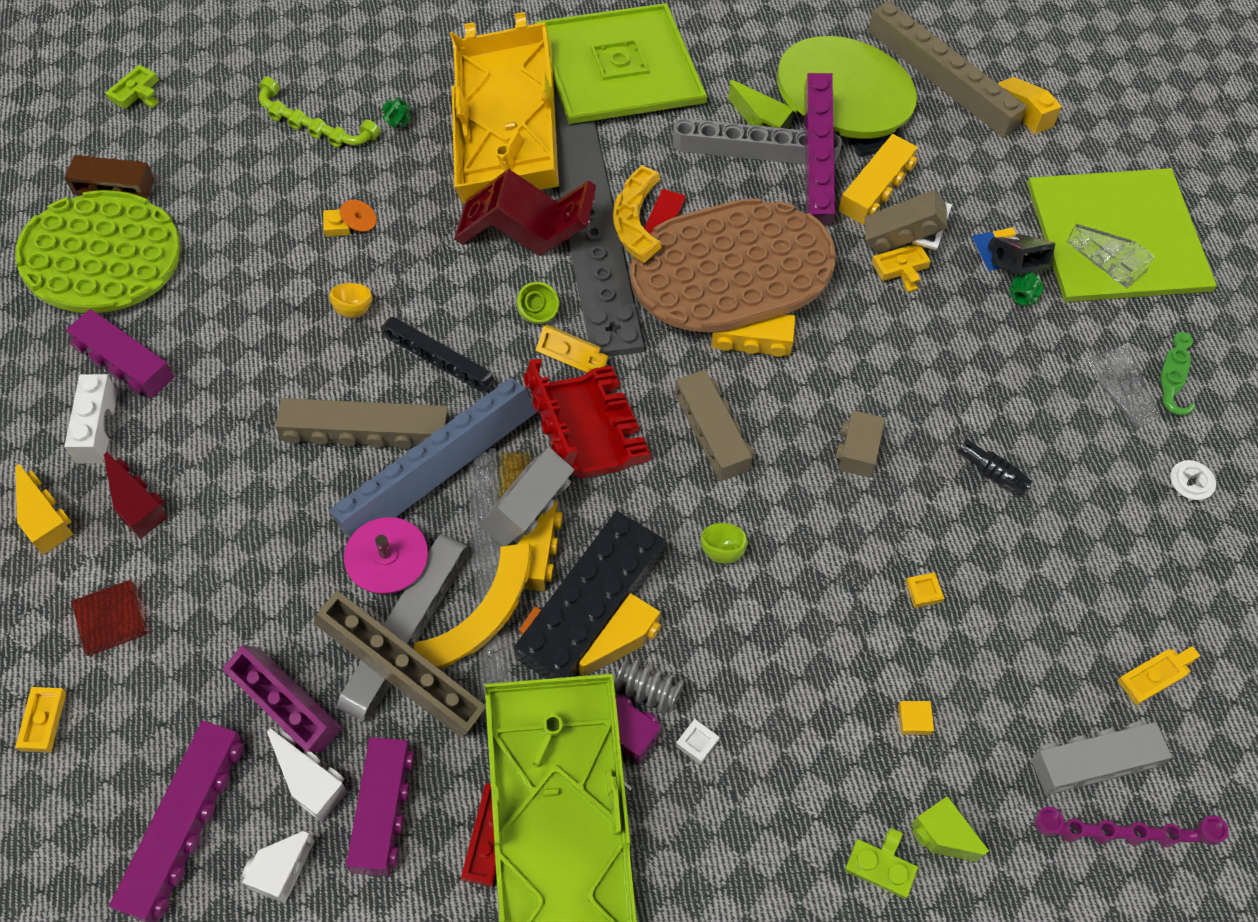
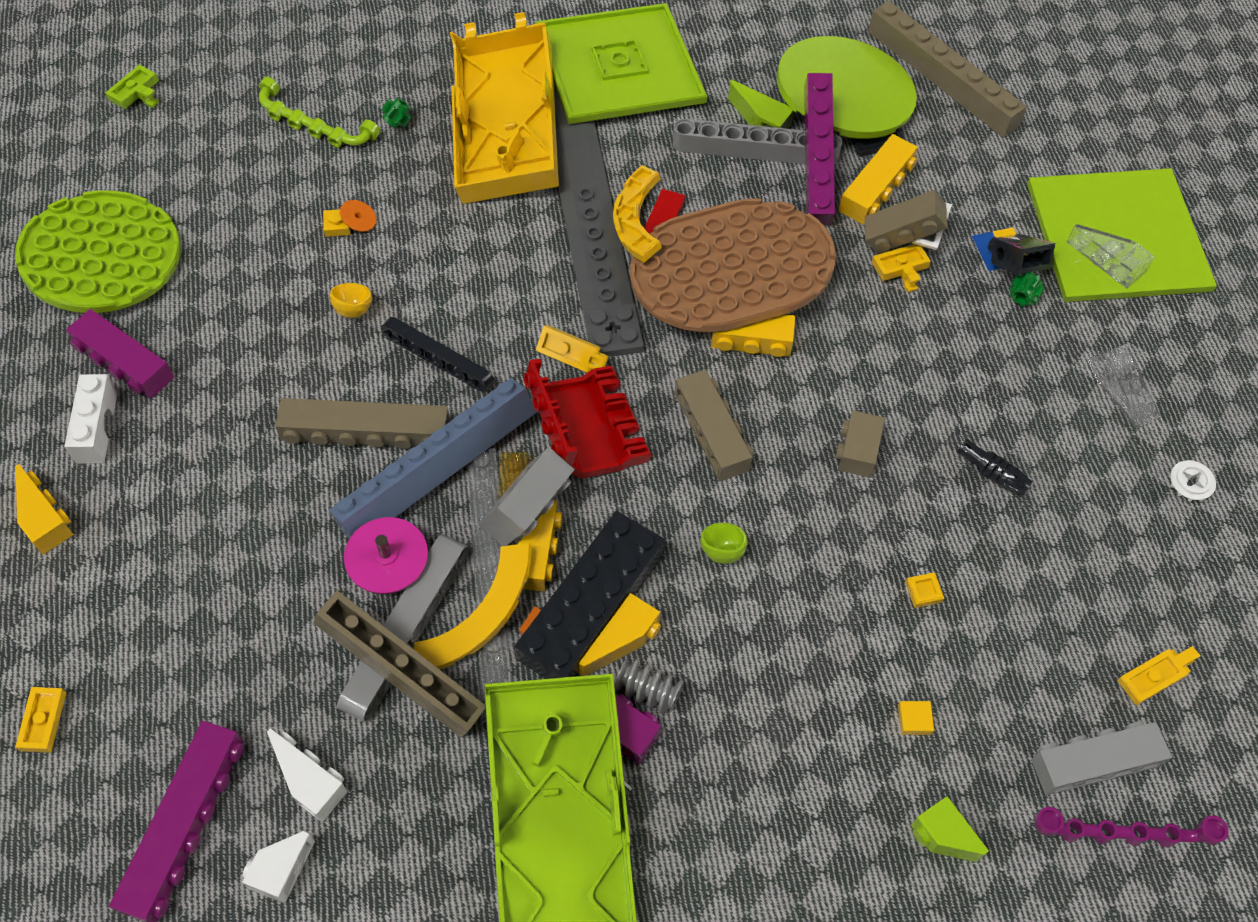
(98, 174): reddish brown brick -> none
(109, 617): clear red tile -> none
(131, 501): dark red slope -> none
(282, 698): magenta brick -> none
(379, 807): magenta brick -> none
(480, 857): red tile -> none
(526, 212): dark red bracket -> none
(537, 303): lime piece -> none
(697, 741): white tile -> none
(881, 866): lime plate -> none
(1041, 105): yellow slope -> none
(1175, 373): bright green piece -> none

